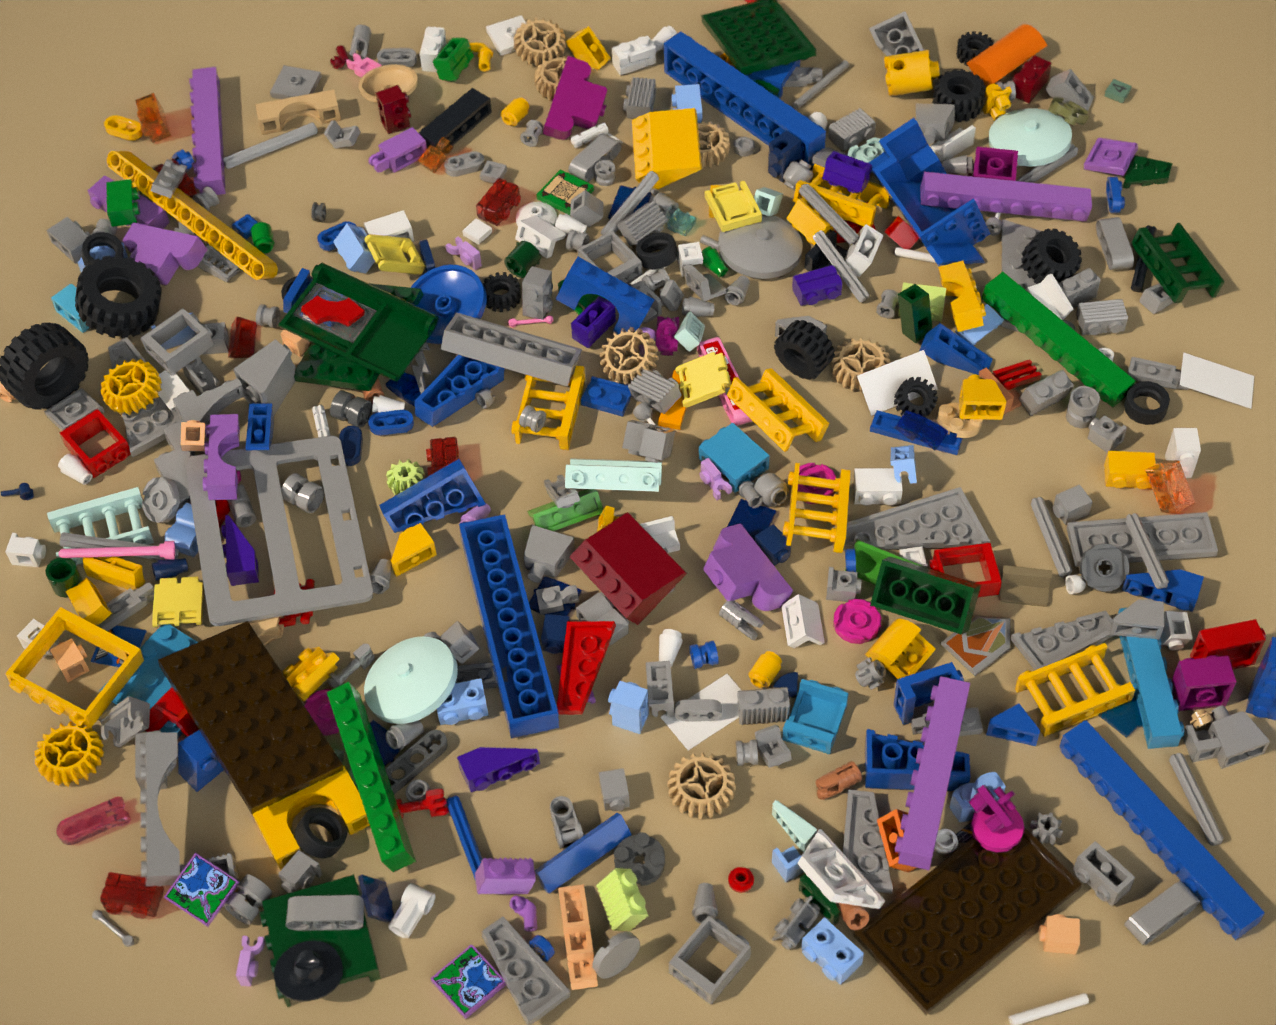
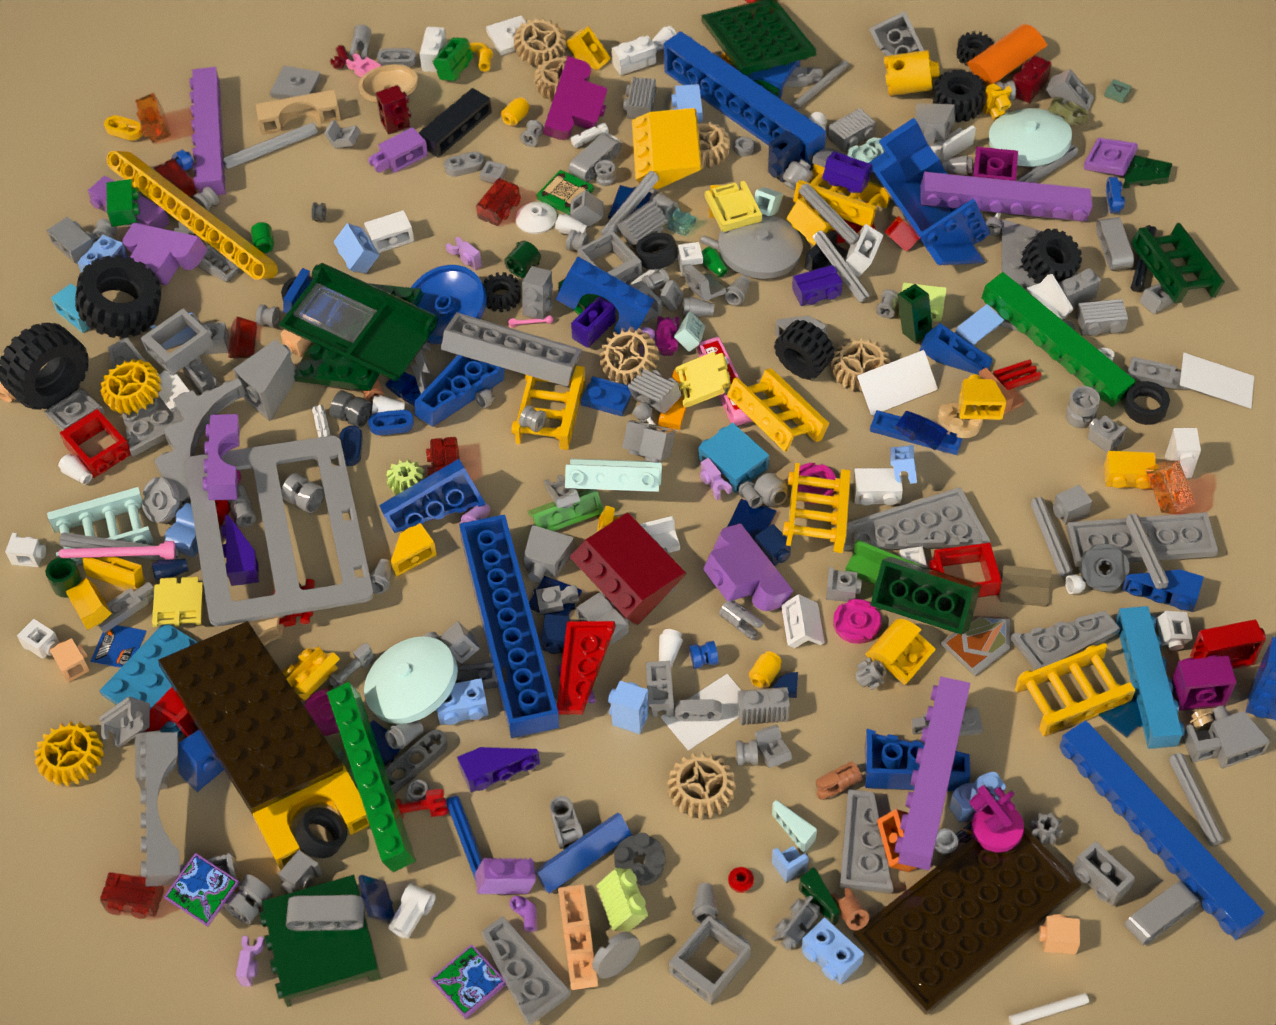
(24, 491): dark blue hand -> none
(93, 821): clear pink plate -> none
(99, 239): black tyre -> none
(101, 638): yellow window -> none
(126, 939): light grey hinge -> none
(168, 179): light grey plate -> none
(193, 436): light nougat brick -> none
(244, 225): blue tile -> none
(260, 427): blue slope -> none
(308, 971): black hat -> none
(327, 237): blue plate -> none
(342, 311): red tile -> none
(389, 254): light yellow container -> none
(426, 255): dark blue tile -> none
(435, 157): clear orange plate -> none
(477, 231): white tile -> none
(540, 234): white panel -> none
(542, 947): blue tile -> none
(614, 790): light grey brick -> none
(816, 716): dark azure panel -> none
(837, 875): white wing -> none
(850, 560): blue tile -> none
(914, 255): white bar -> none
(917, 689): blue panel -> none
(922, 389): black tyre -> none
(967, 308): yellow arch -> none
(1014, 726): blue slope -> none
(1046, 392): light grey brick -> none
(1140, 620): light grey slope -> none

